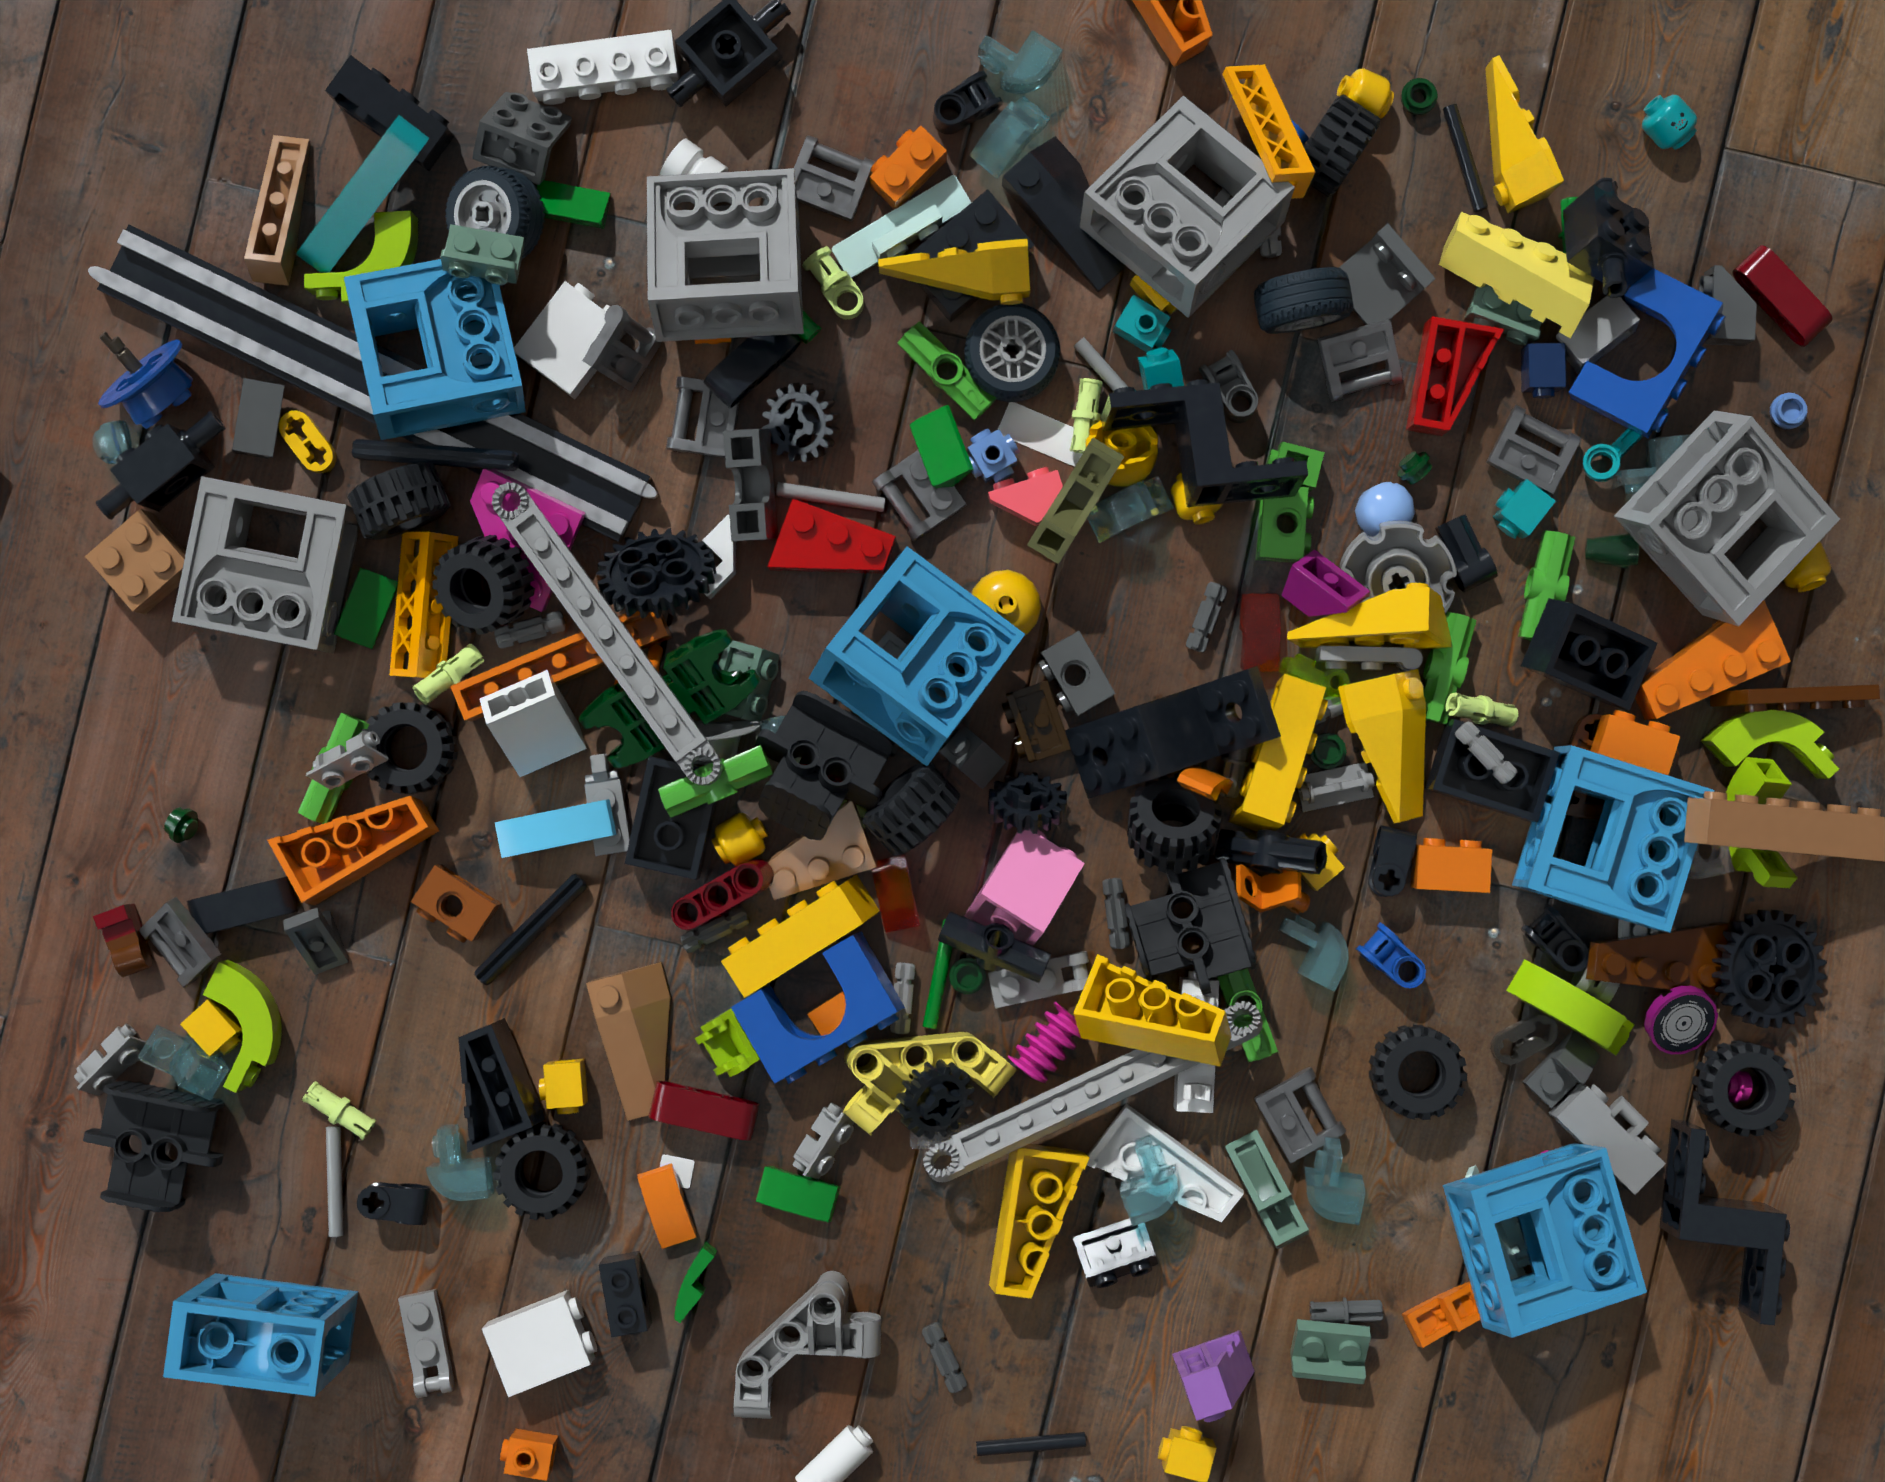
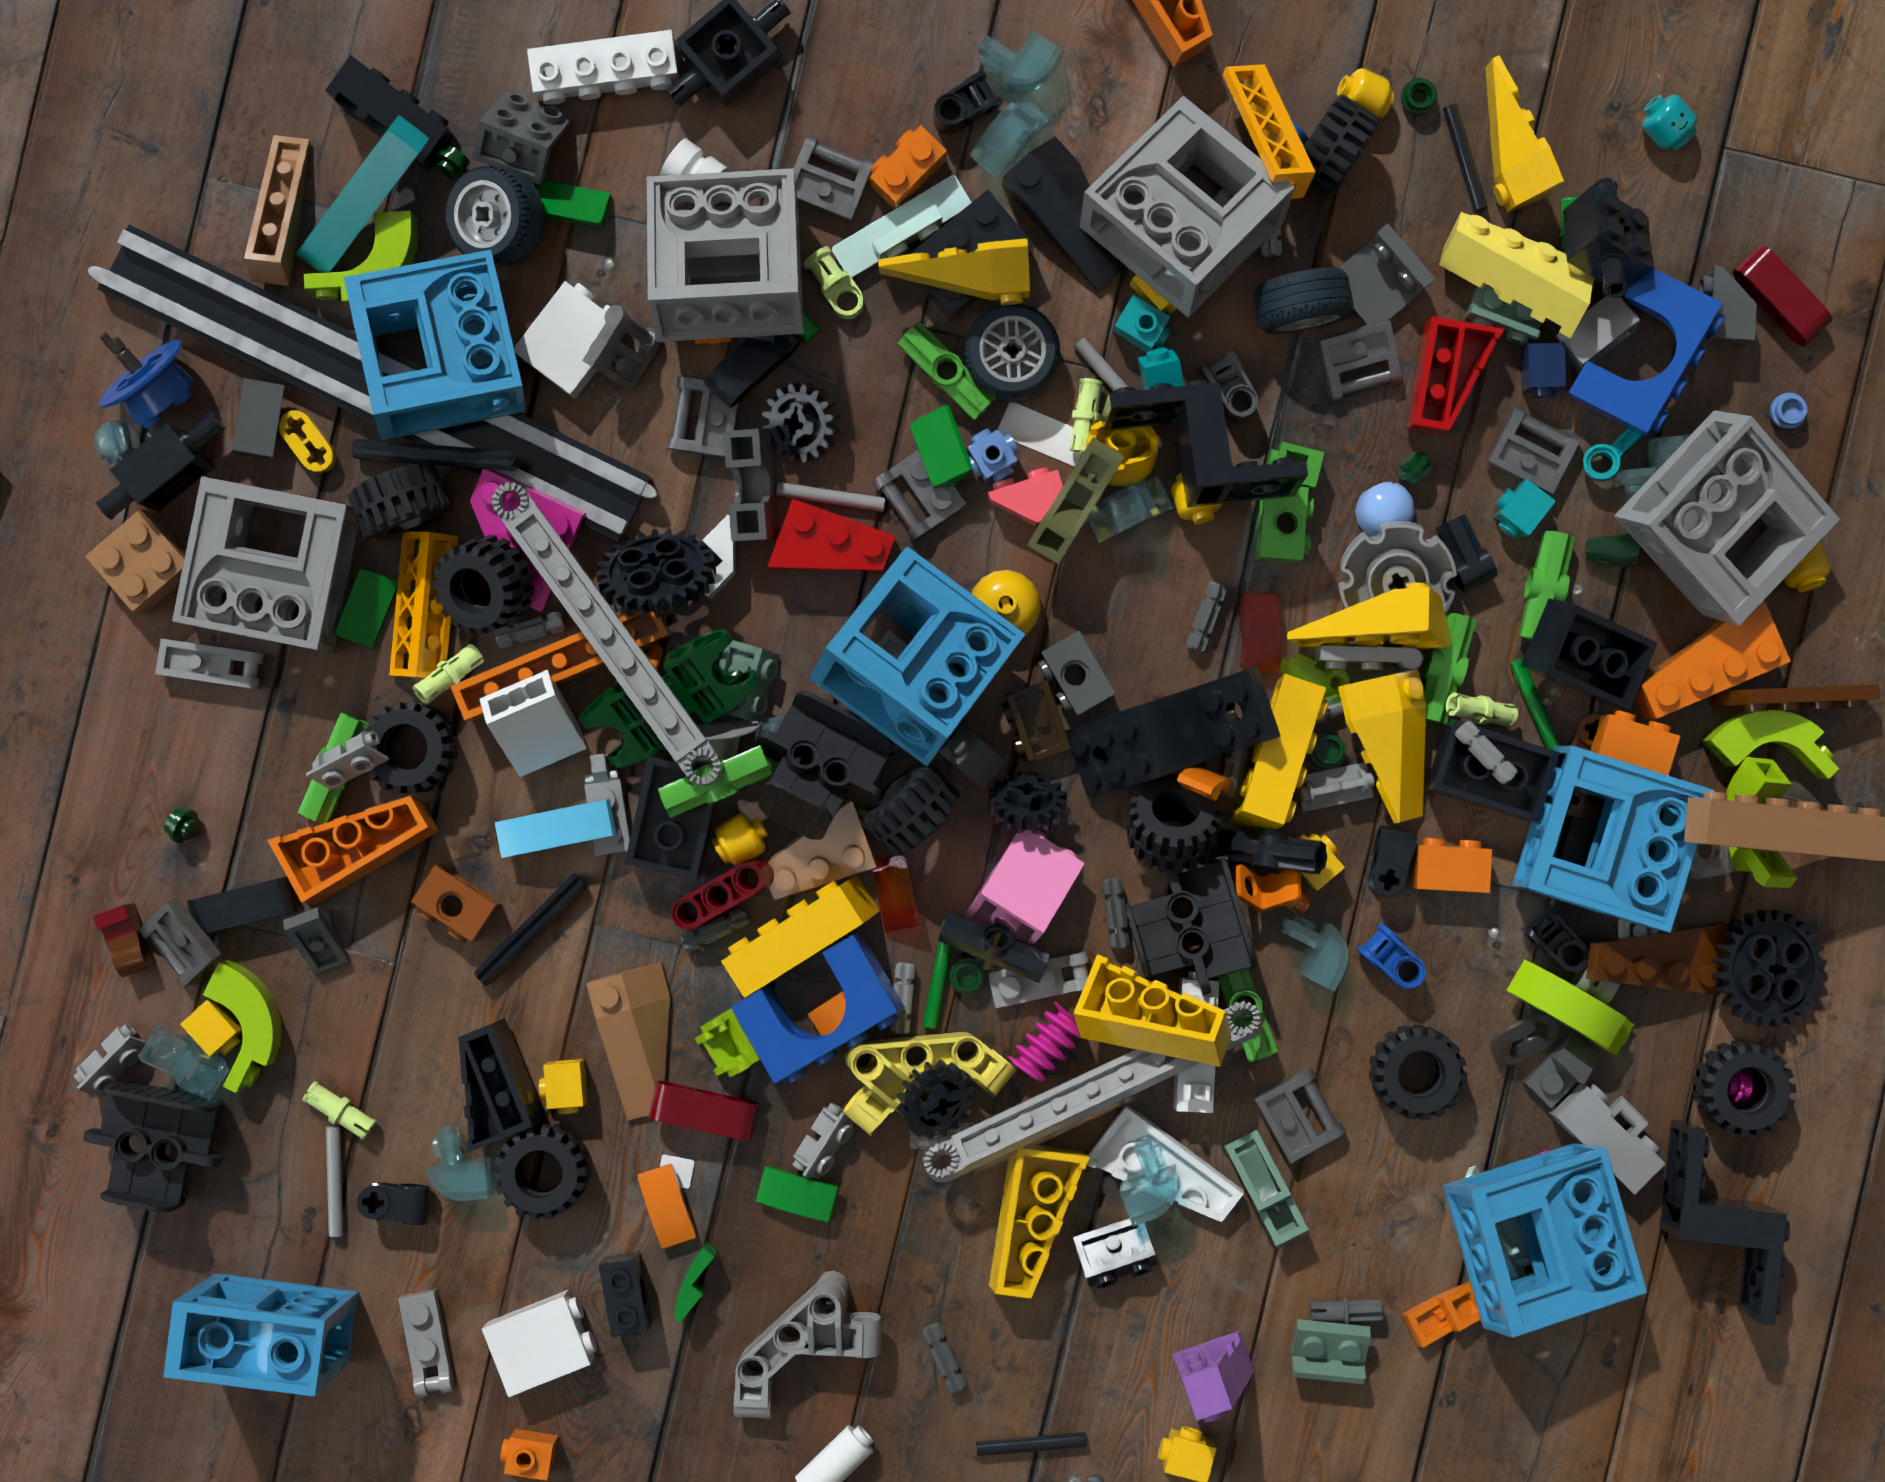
(207, 663): none -> light grey plate
(451, 162): none -> dark green plate
(482, 254): sand green bracket -> none
(1322, 587): magenta slope -> none
(1331, 1192): clear light blue brick -> none
(1535, 704): none -> green bar
(1681, 1020): tile -> none

